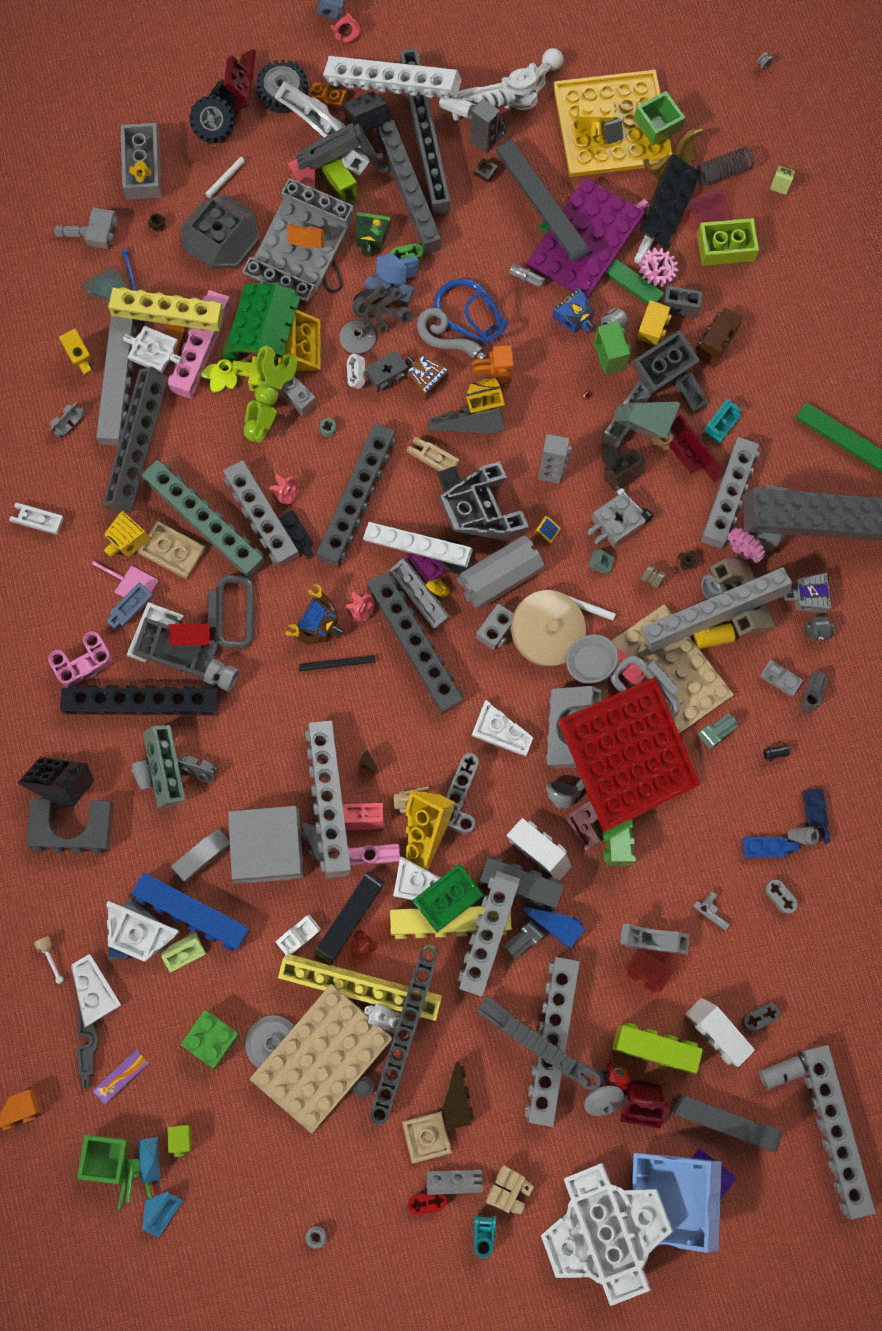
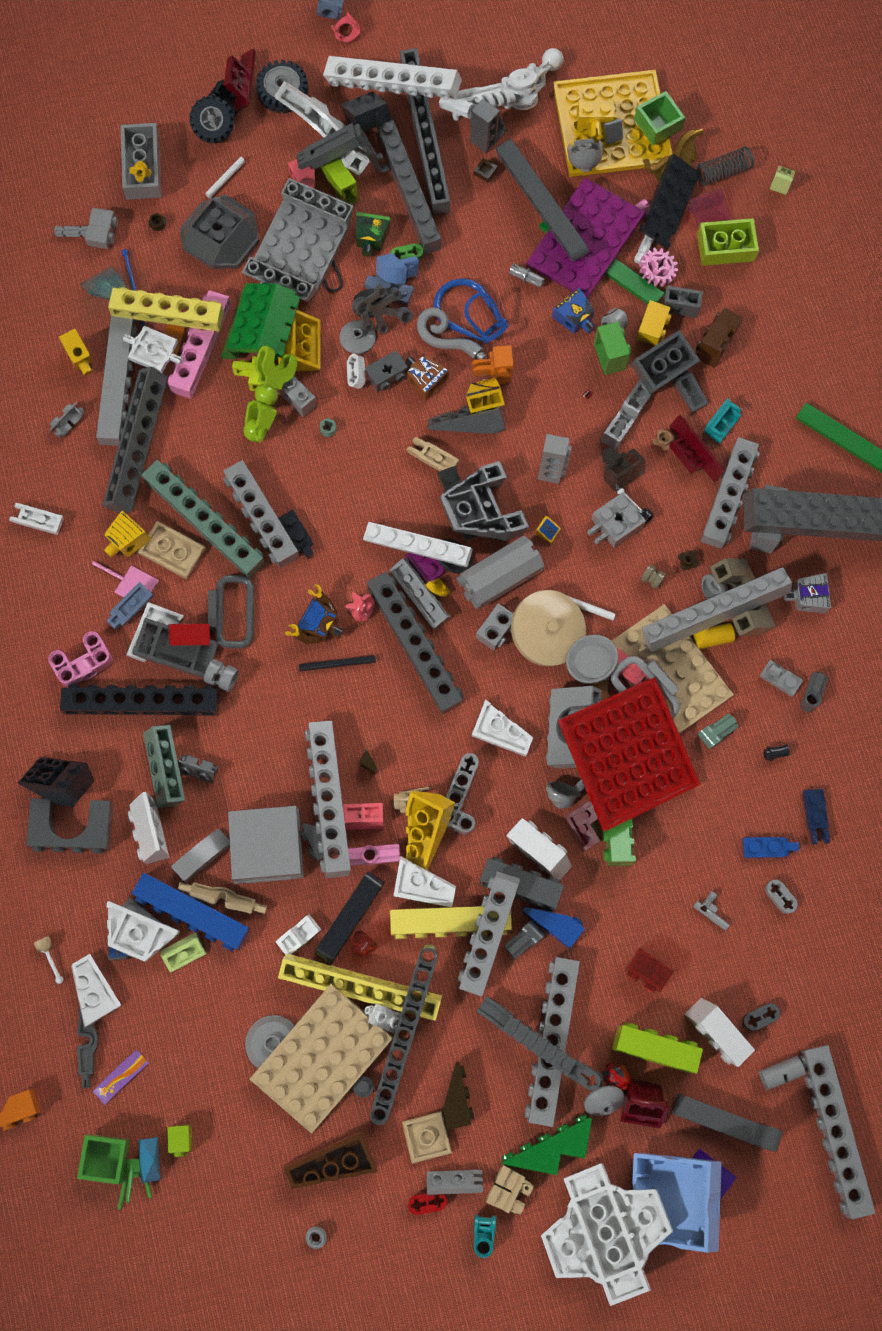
(142, 774): light grey cone -> none
(148, 829): none -> white slope
(159, 1212): dark azure slope -> none
(210, 1039): bright green piece -> none
(212, 894): none -> tan piece
(218, 377): neon yellow plate -> none
(286, 489): coral piece -> none
(305, 236): orange slope -> none
(328, 96): orange slope -> none
(334, 1161): none -> reddish brown wedge
(378, 436): dark grey brick -> none
(448, 897): green tile -> none
(546, 1153): none -> green slope
(585, 154): none -> light grey cylinder
(601, 561): sand green slope -> none
(647, 418): sand green slope -> none
(654, 940): light grey arch -> none
(746, 545): bright pink gear -> none
(765, 60): light grey bush -> none
(805, 835): light grey cone -> none
(819, 629): dark grey head -> none

